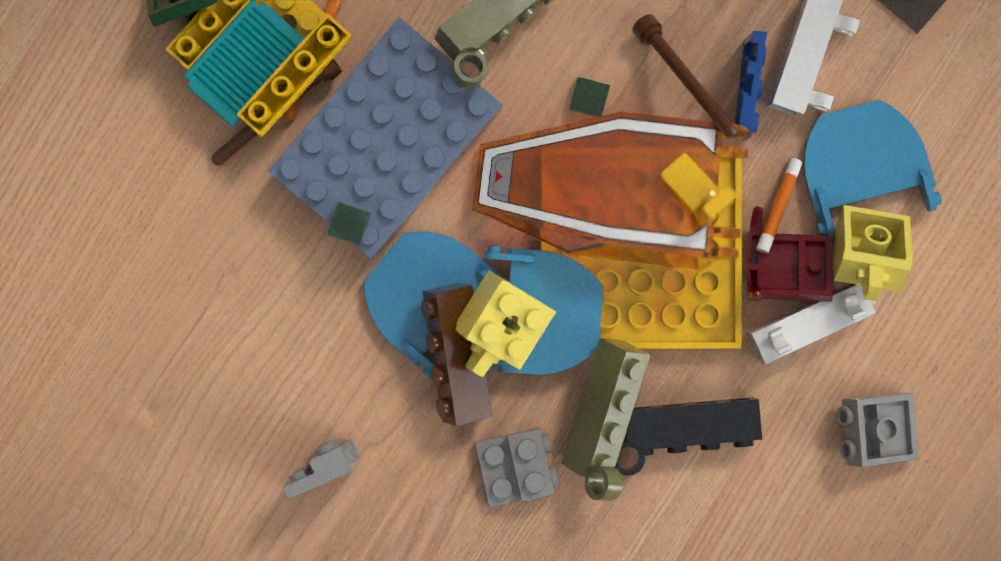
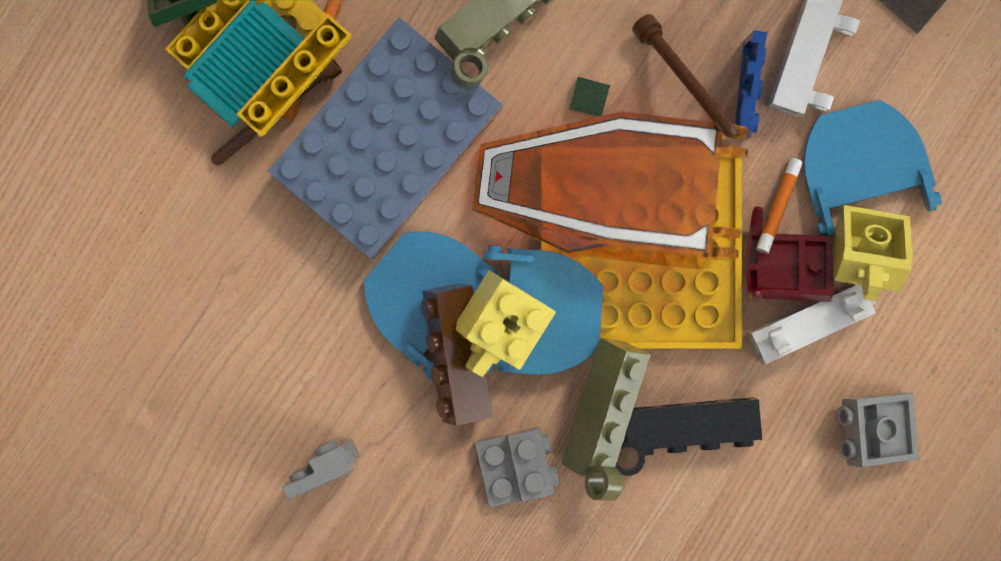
(349, 223): clear green tile -> none
(697, 190): yellow bracket -> none

